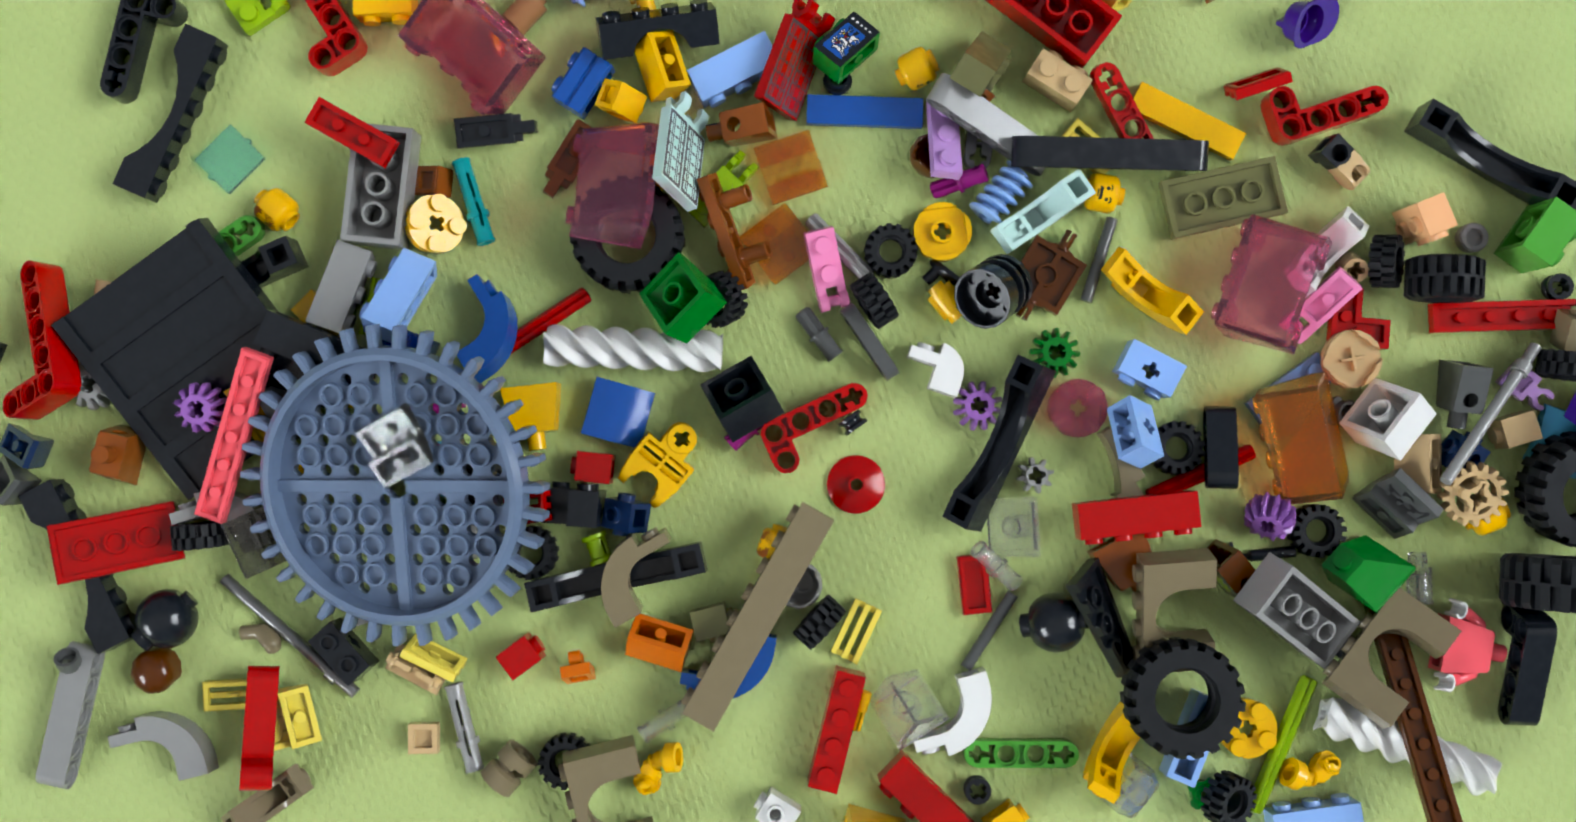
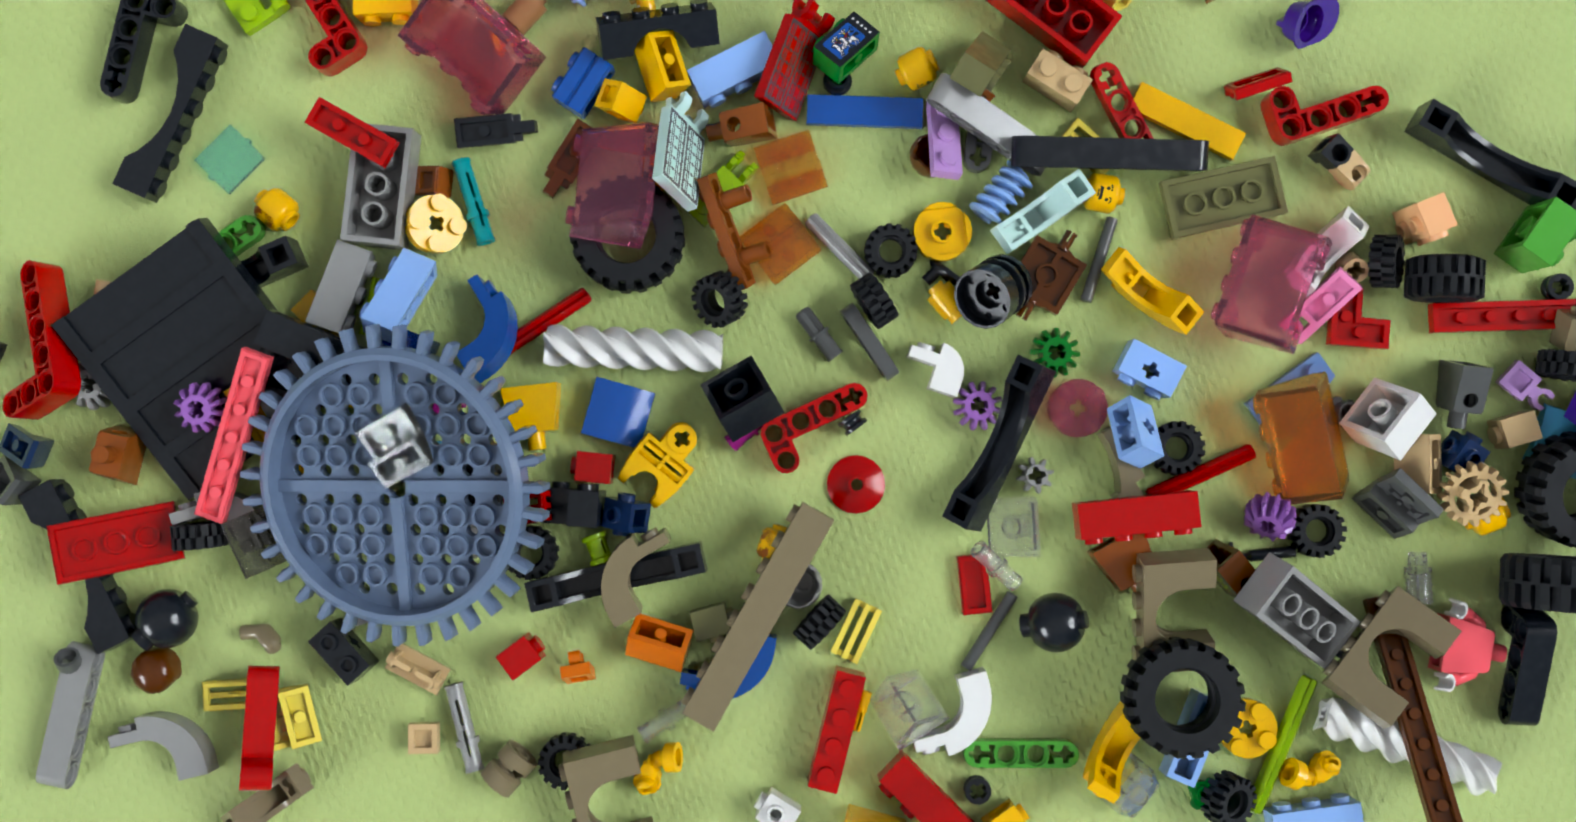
(287, 633): flat silver bar -> none
(434, 658): light yellow tile -> none
(682, 299): green slope -> none
(826, 268): bright pink plate -> none
(969, 178): magenta axle -> none
(1098, 608): black wing -> none
(1220, 447): black beam -> none
(1351, 359): tan tile -> none
(1367, 571): green slope -> none
(1471, 237): light grey tile -> none
(1518, 371): light grey bar -> none

